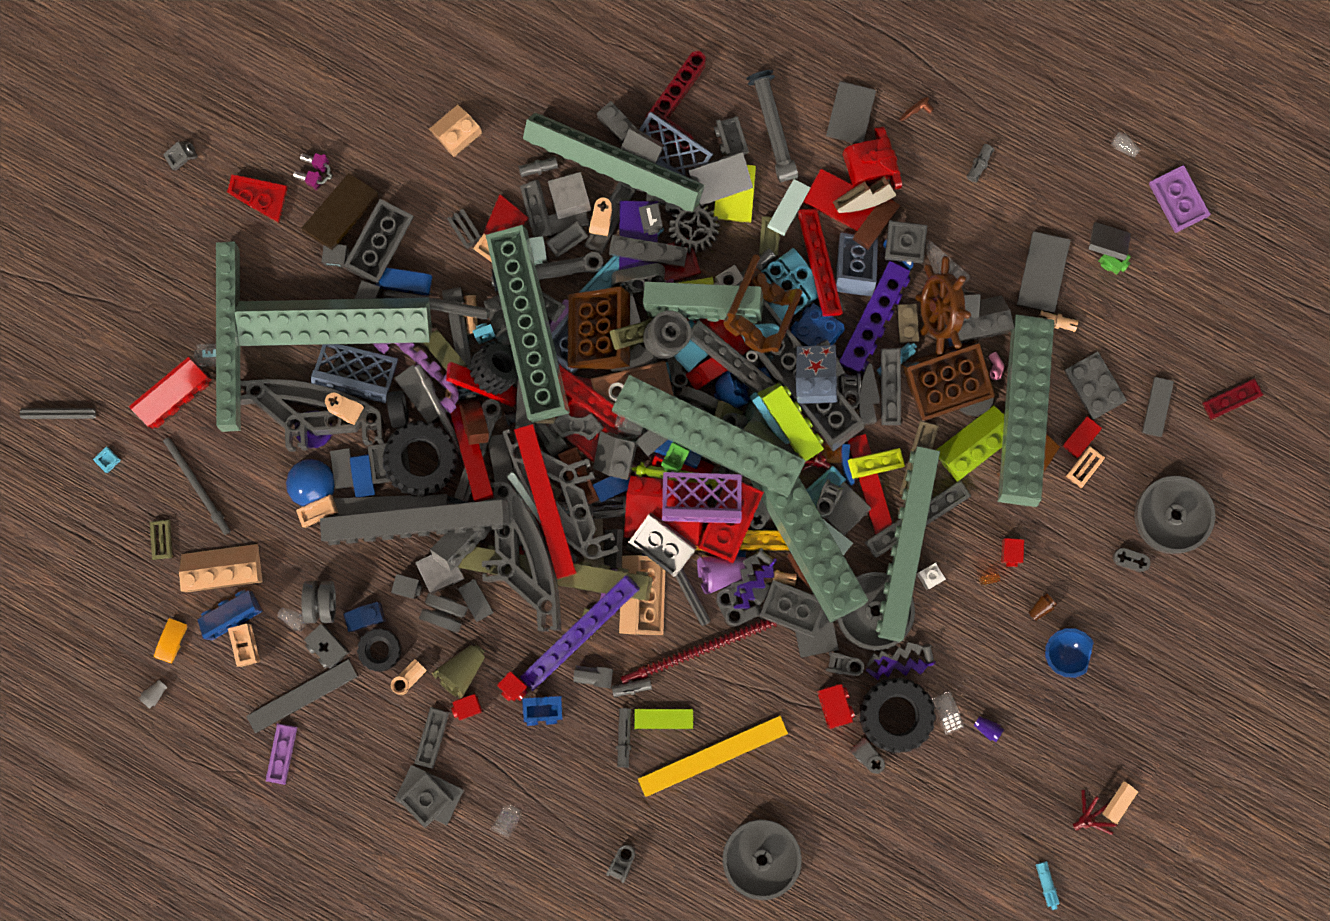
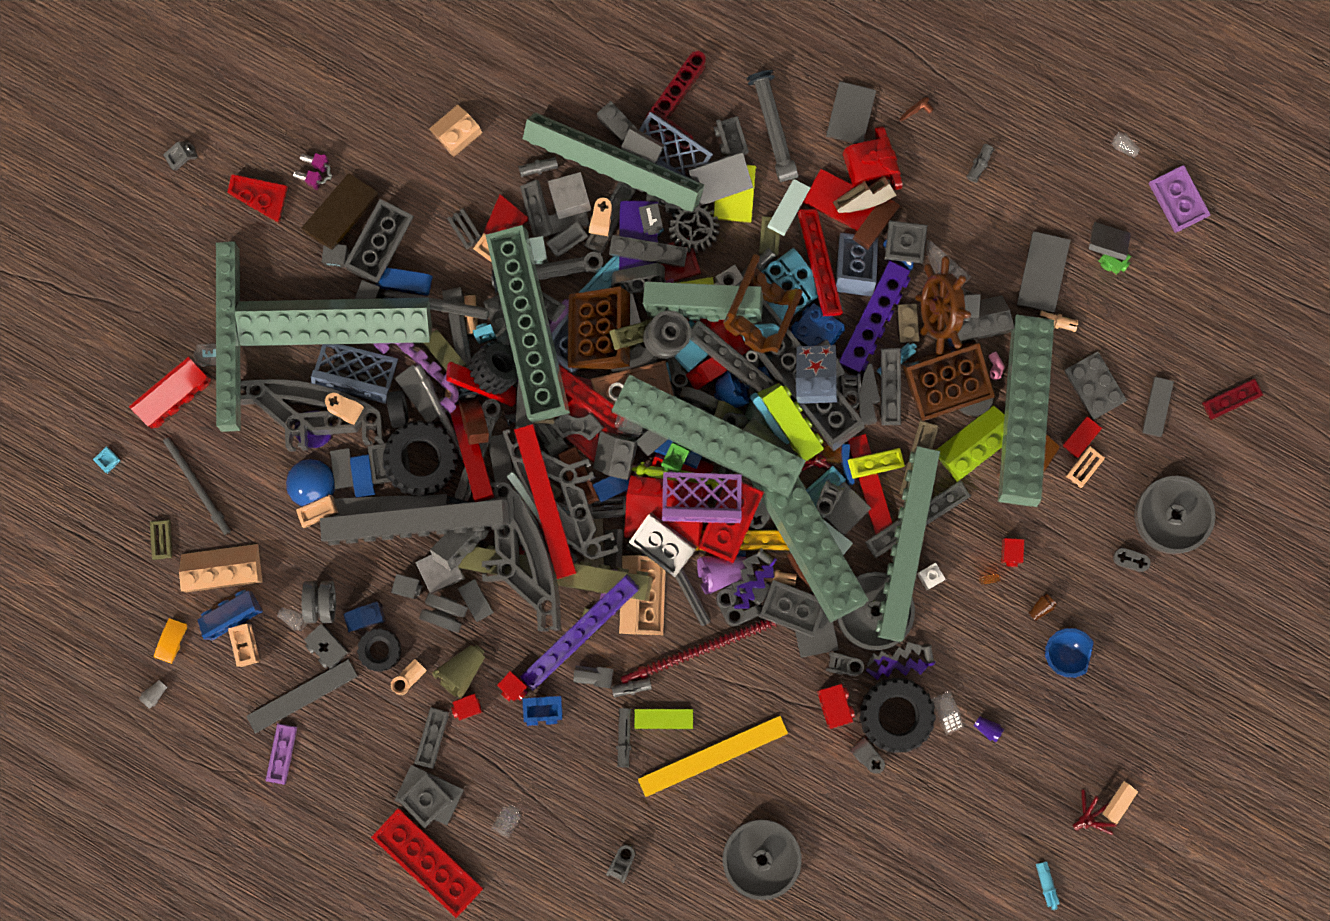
(57, 413): dark grey axle -> none
(427, 862): none -> red plate

